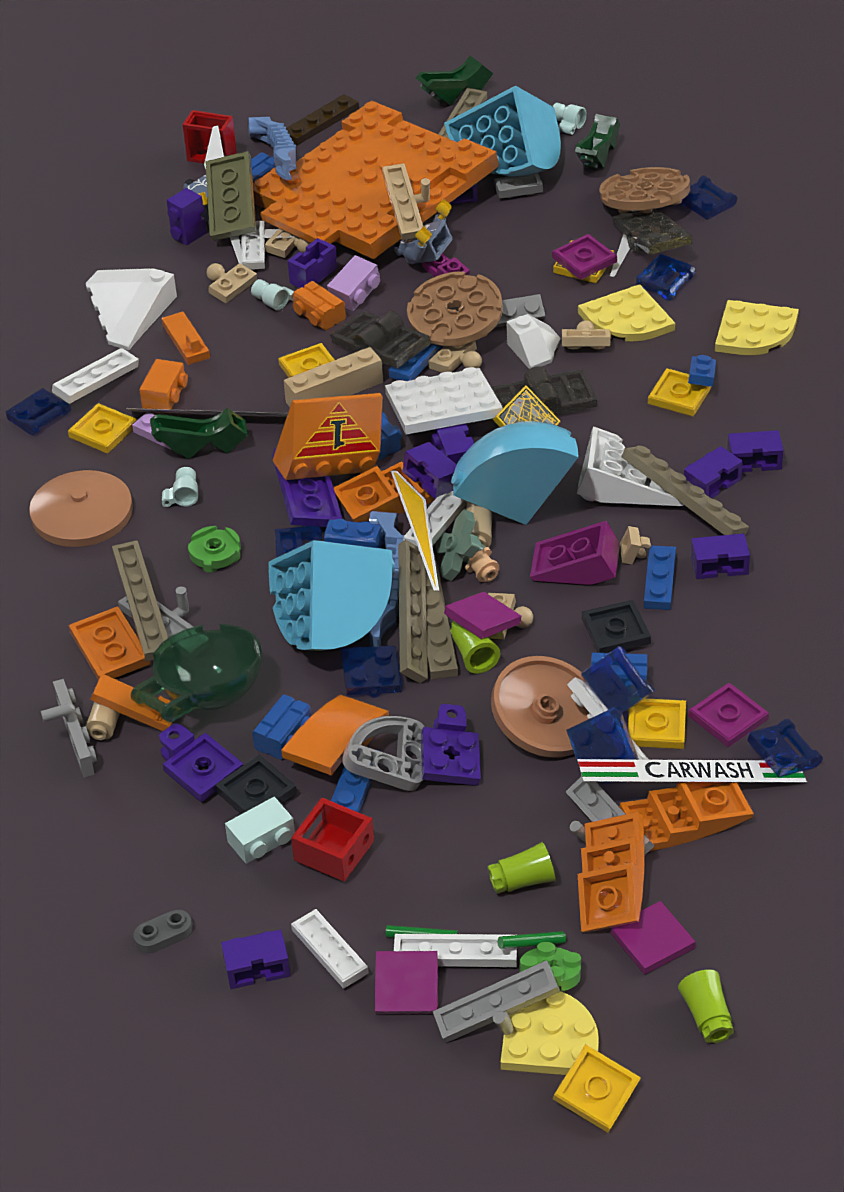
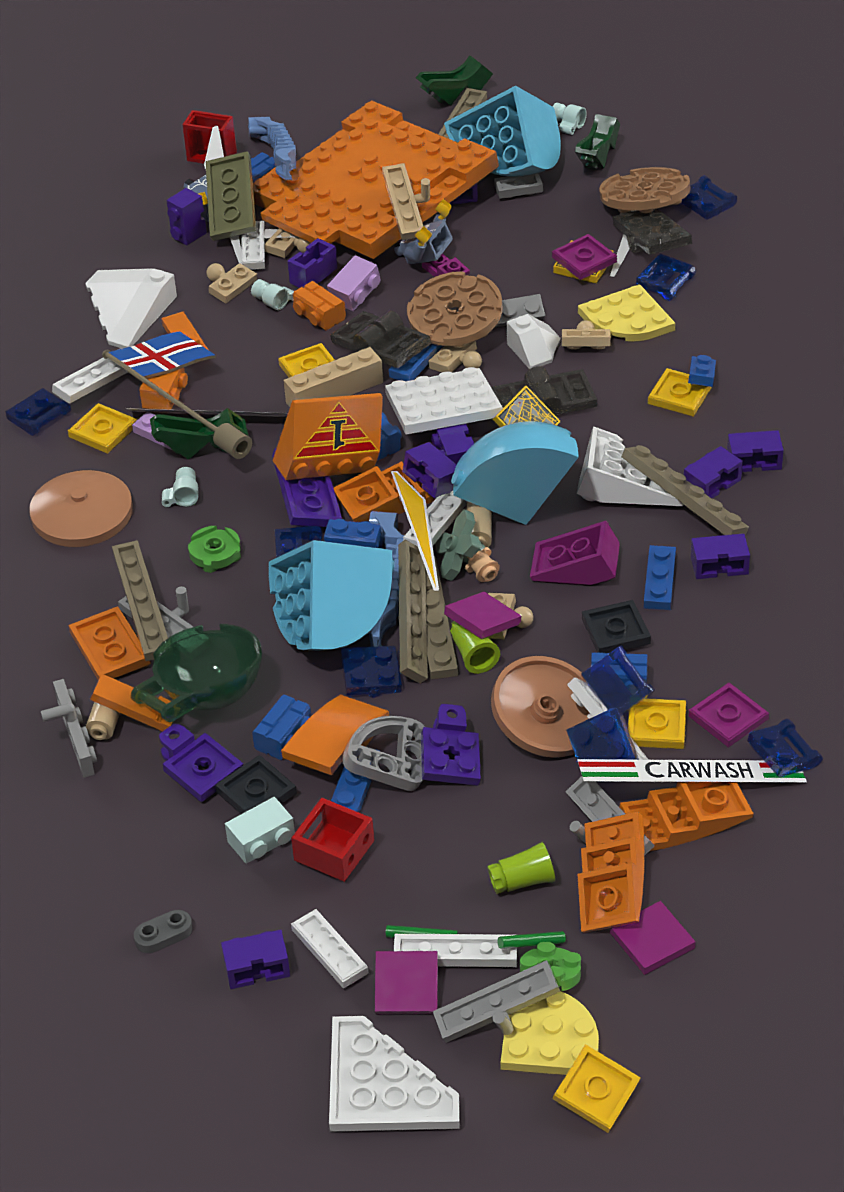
(169, 354): none -> flag
(322, 118): dark brown plate -> none
(381, 1085): none -> white plate
(632, 545): tan tile -> none
(707, 1004): lime plant -> none
(754, 328): light yellow plate -> none

